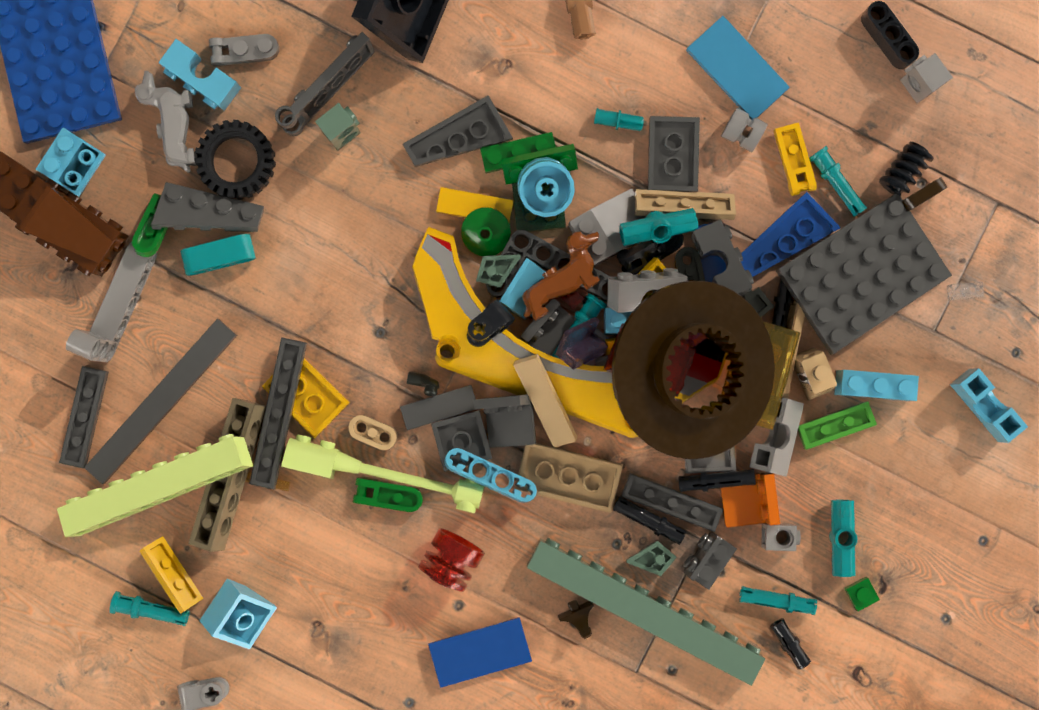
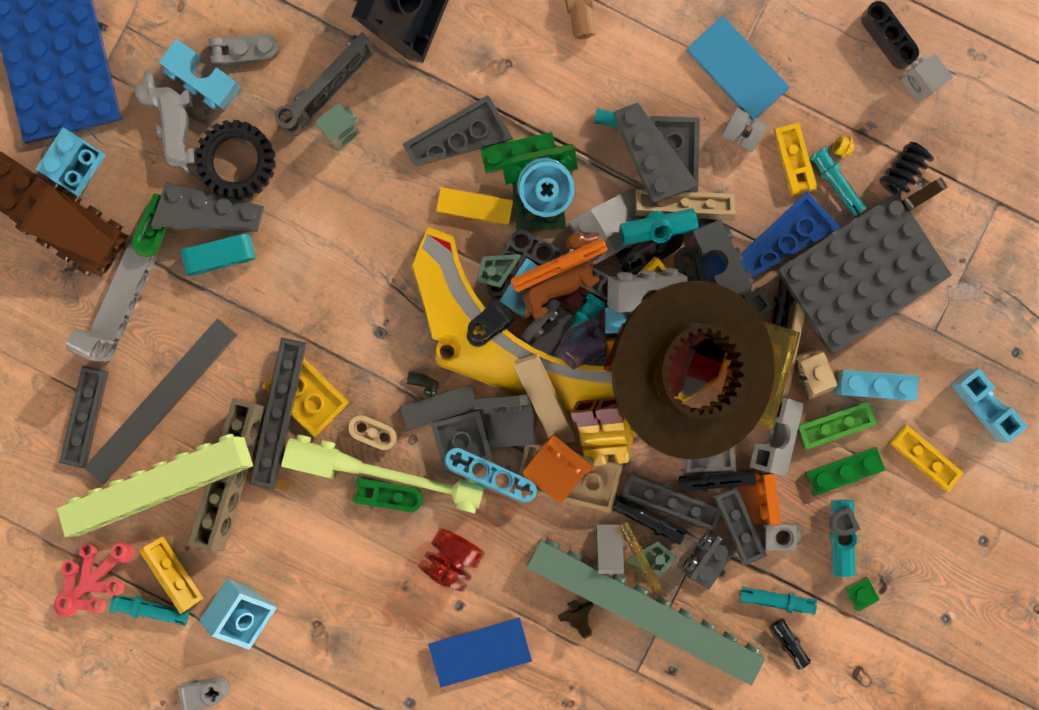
(90, 579): none -> coral plant
(487, 219): green dish -> none
(556, 469): none -> orange bracket
(559, 265): none -> orange axle
(603, 430): none -> yellow hips
(610, 549): none -> light grey tile
(640, 557): none -> clear yellow bar
(654, 159): none -> dark grey wing
(739, 525): none -> dark grey tile
(843, 146): none -> yellow plate
(843, 522): none -> dark grey tile
(845, 471): none -> green plate
(926, 458): none -> yellow tile

